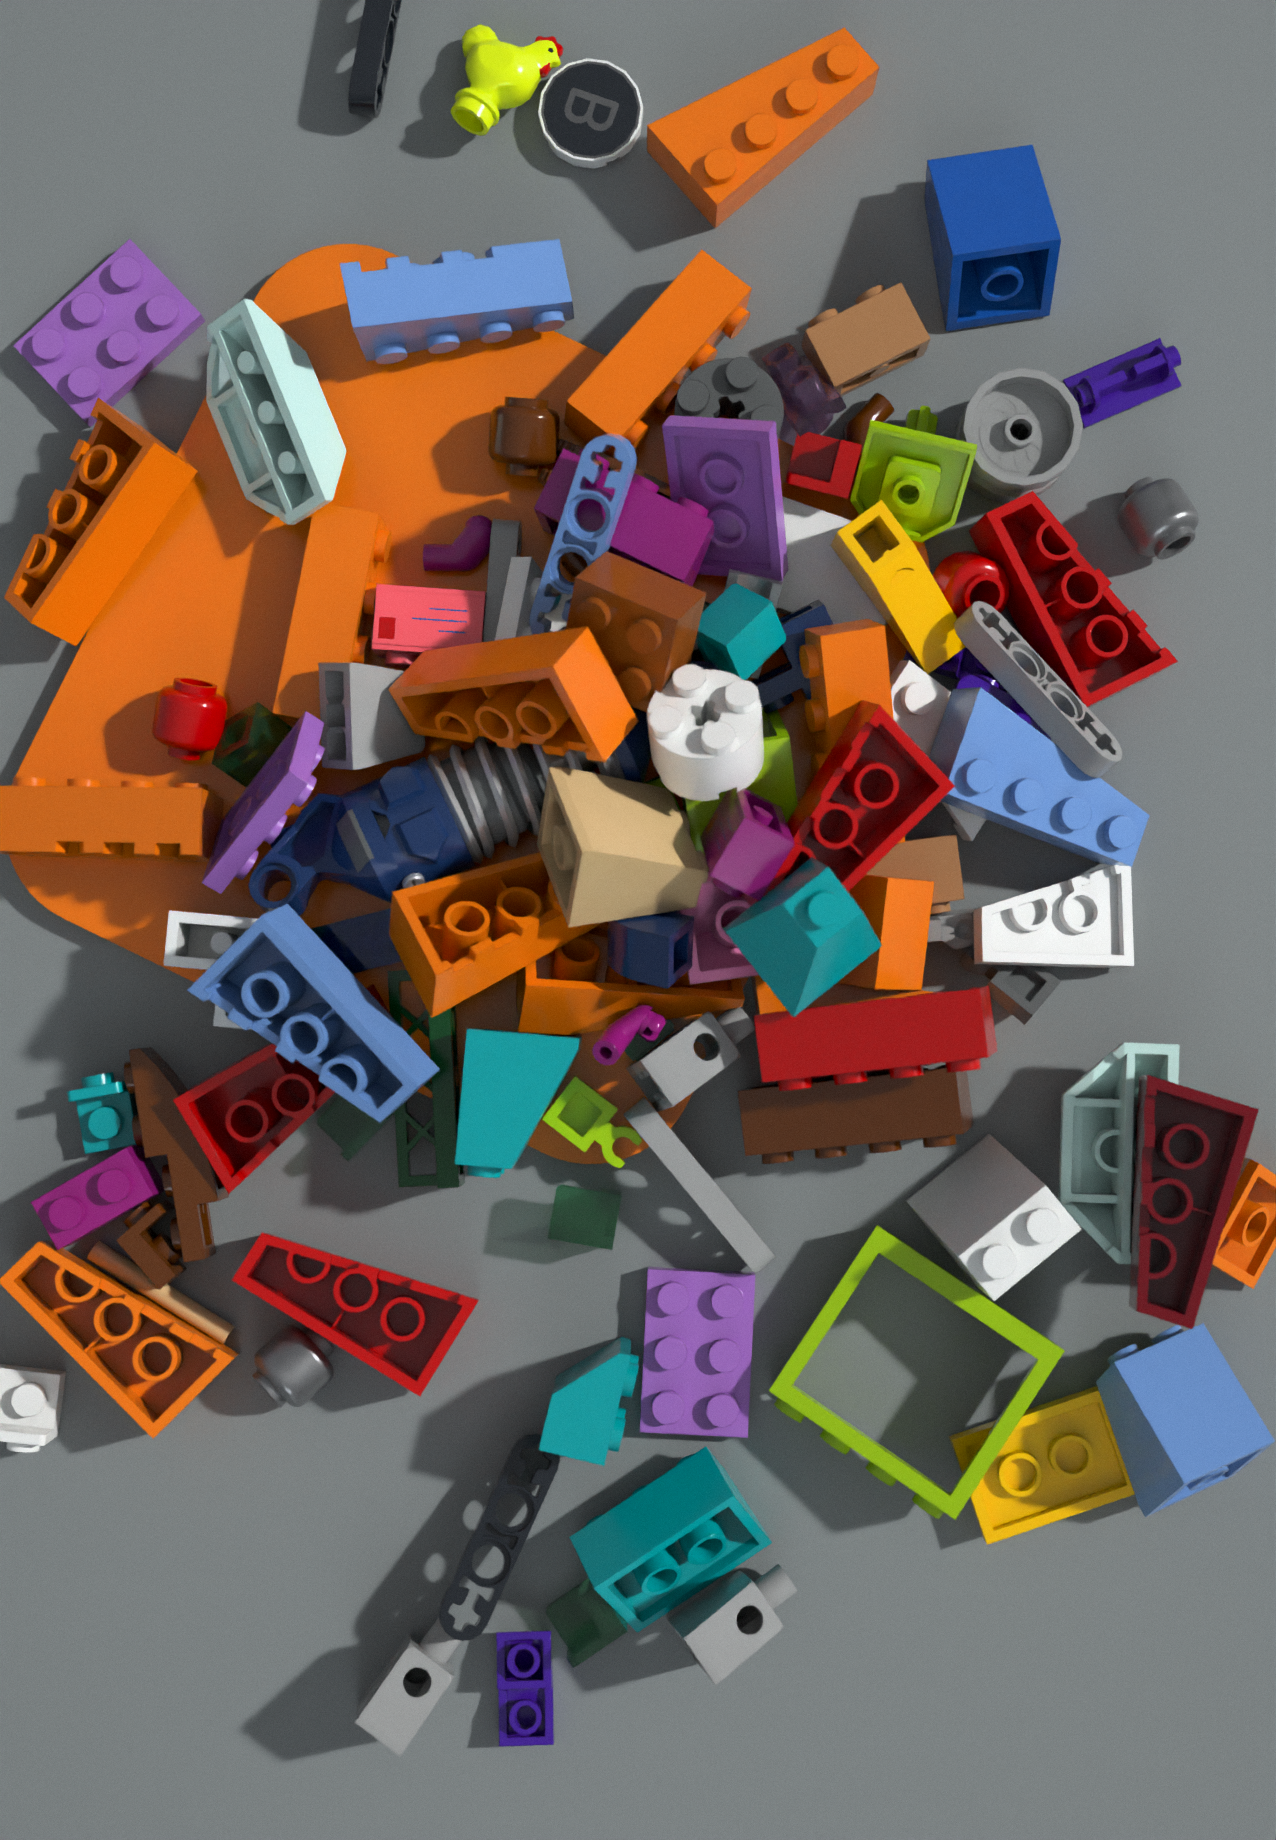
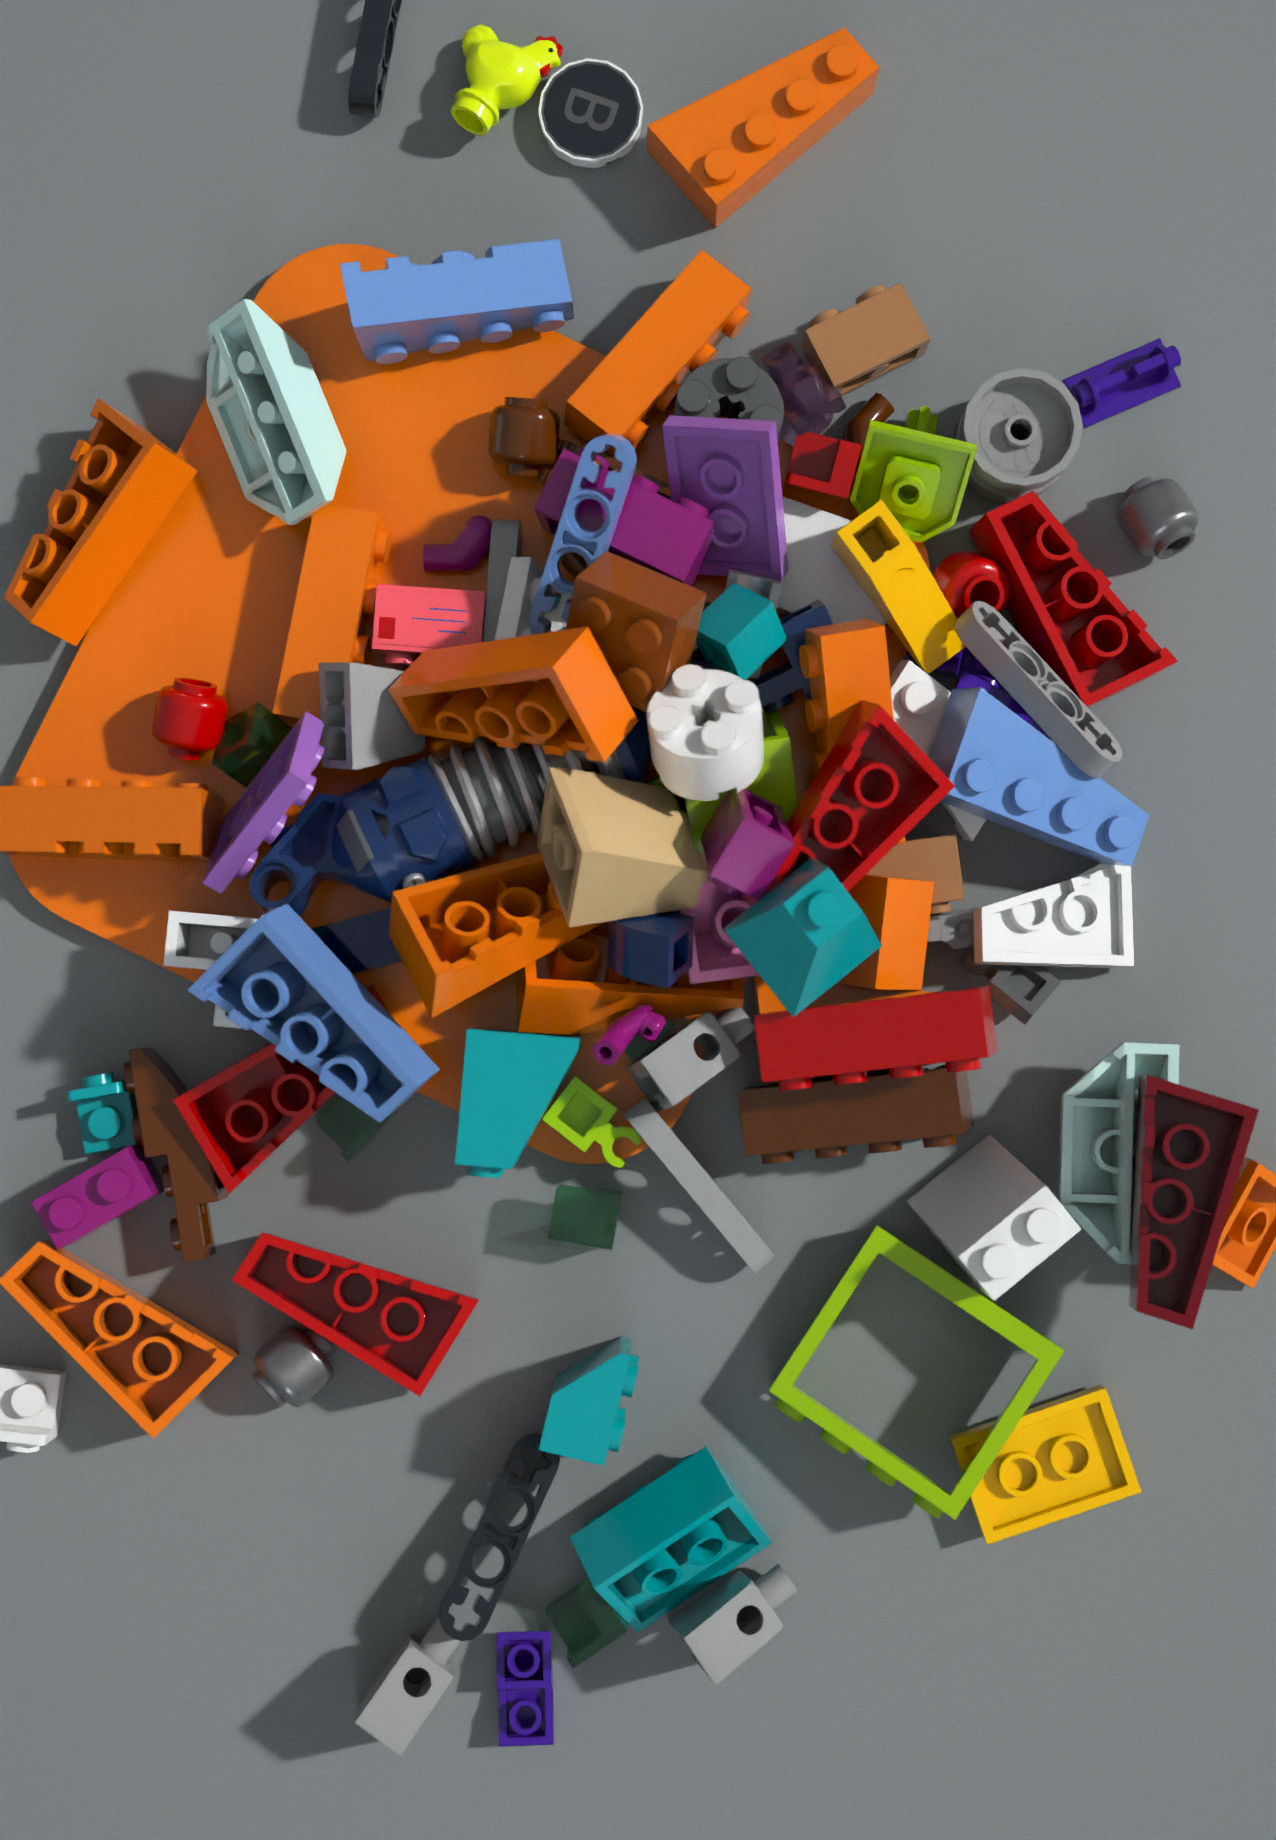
(109, 331): medium lavender plate -> none
(148, 1250): reddish brown bracket -> none
(166, 1297): tan bar -> none
(445, 1095): dark green fence -> none
(697, 1352): medium lavender plate -> none
(991, 237): blue slope -> none
(1179, 1417): medium blue slope -> none

